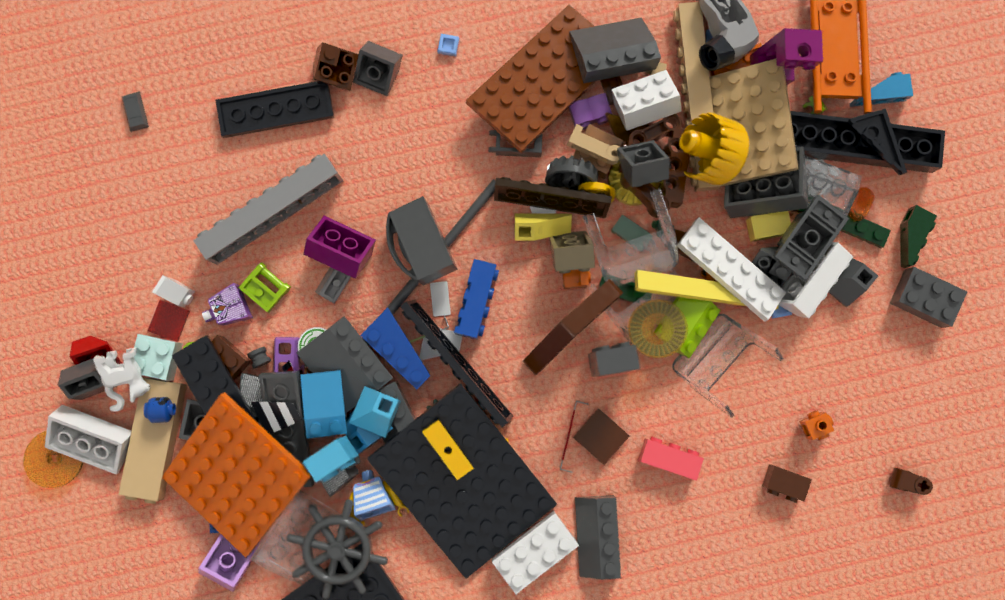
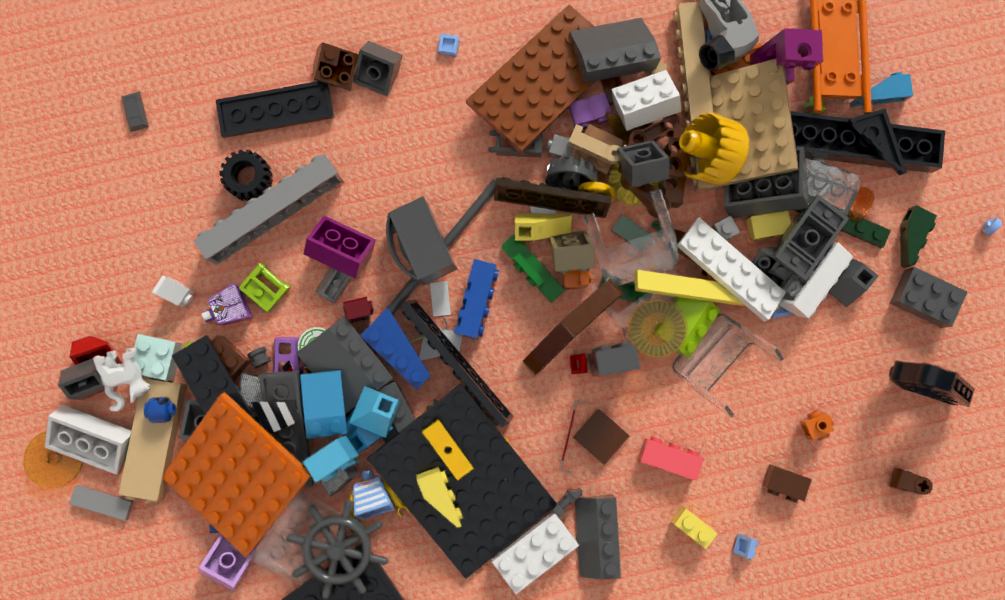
(101, 502): none -> light grey tile
(168, 321): clear red piece -> none
(232, 169): none -> black tyre
(358, 309): none -> dark red brick
(436, 493): none -> light yellow slope
(536, 273): none -> green bracket
(558, 147): none -> light grey brick
(570, 496): none -> dark grey piece
(578, 364): none -> red slope
(694, 527): none -> light yellow brick
(726, 228): none -> light grey brick
(745, 546): none -> light blue tile
(932, 382): none -> black brick
(991, 225): none -> light blue tile

